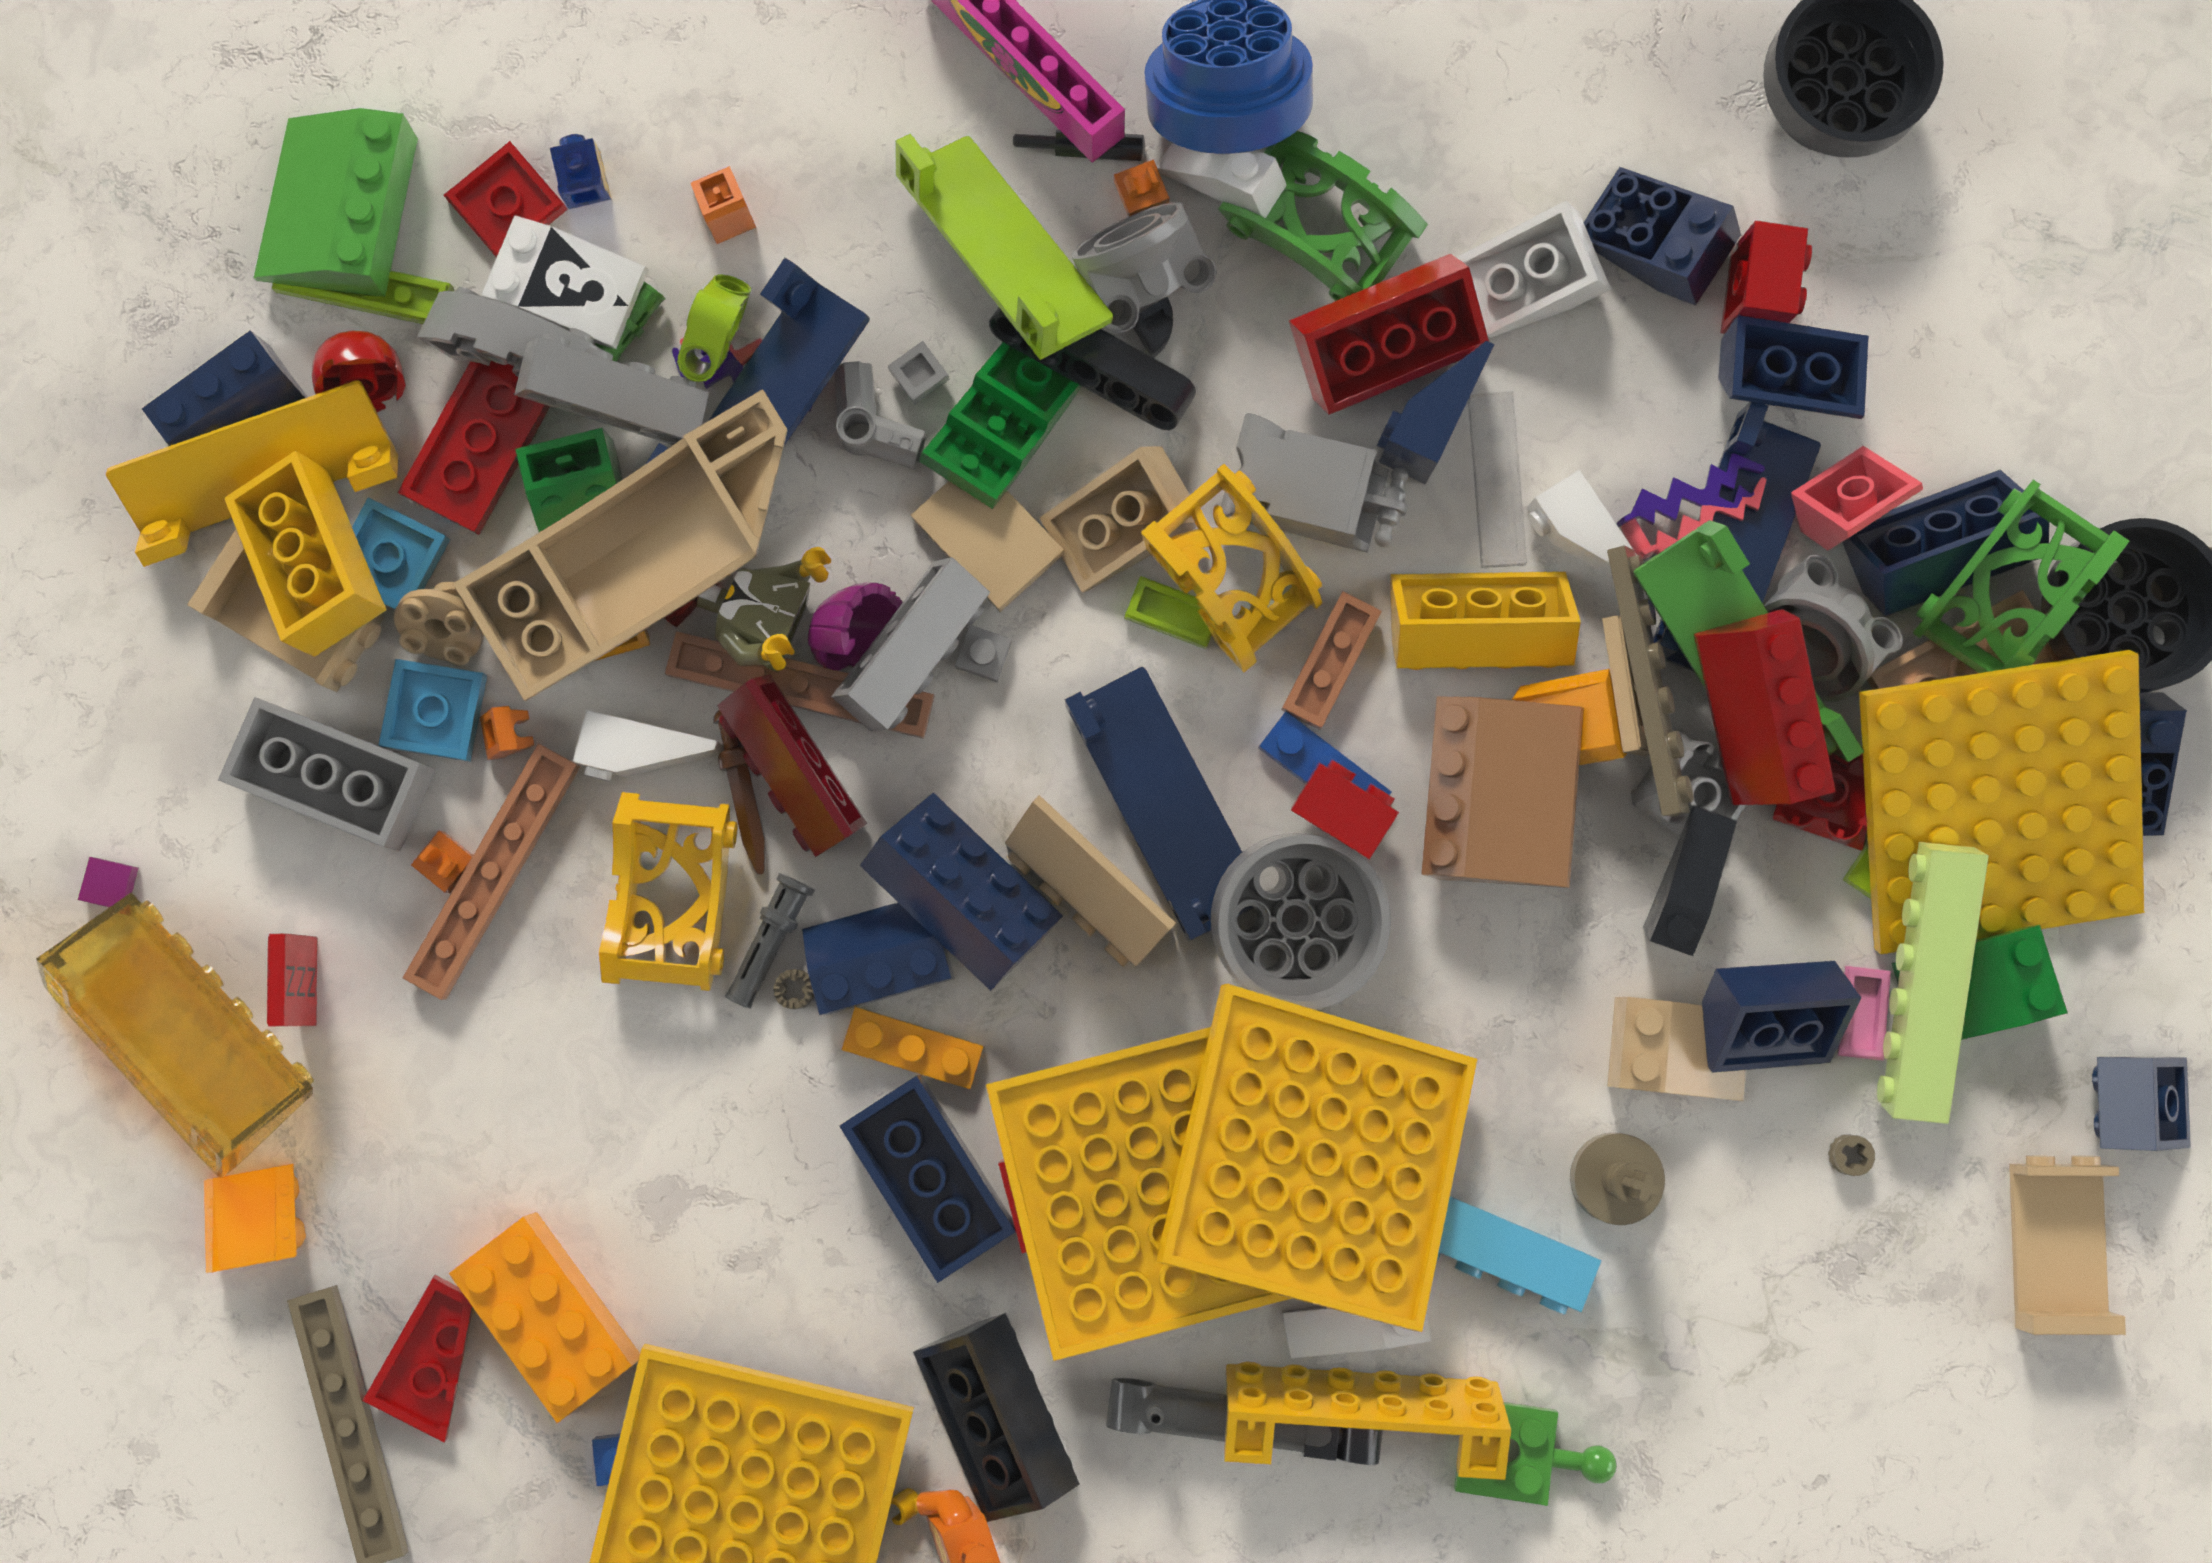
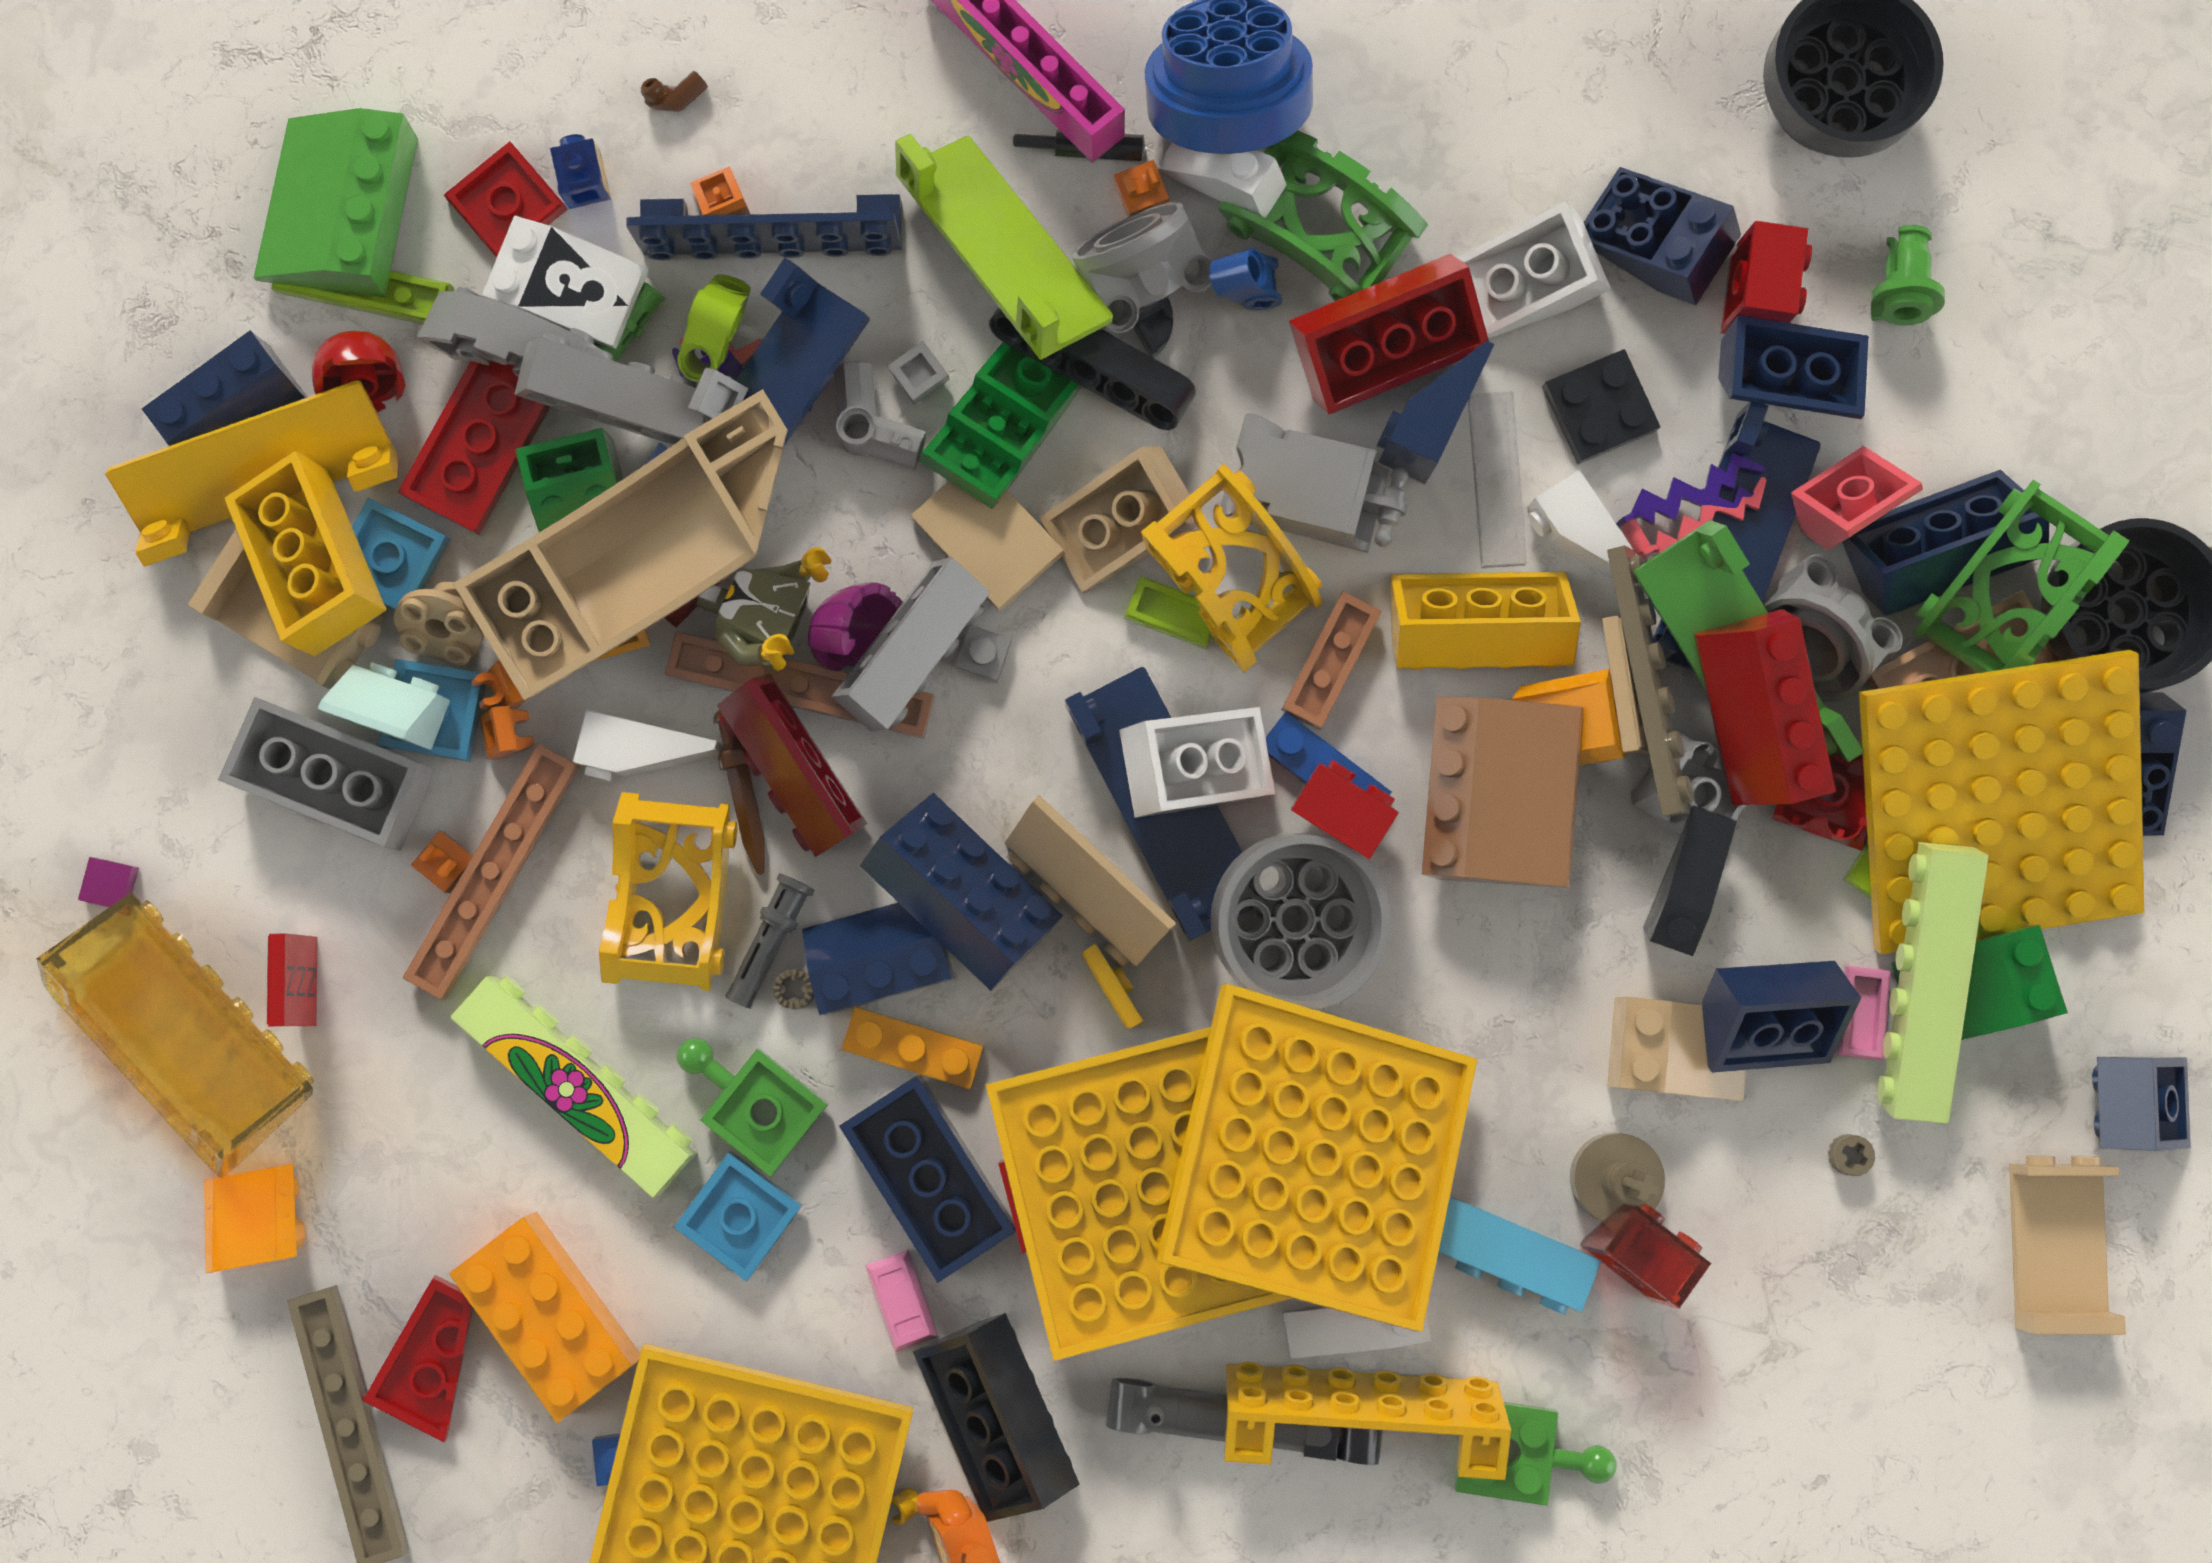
(388, 705): none -> light aqua slope
(503, 688): none -> orange tile
(574, 1084): none -> brick
(668, 231): none -> dark blue bracket
(673, 97): none -> reddish brown arm
(716, 394): none -> light grey plate
(733, 1110): none -> bright green plate
(738, 1216): none -> dark azure plate
(901, 1300): none -> bright pink tile
(1114, 985): none -> yellow plate
(1196, 761): none -> white slope
(1246, 279): none -> blue piece
(1601, 406): none -> black plate
(1648, 1254): none -> clear red slope
(1908, 291): none -> bright green piece

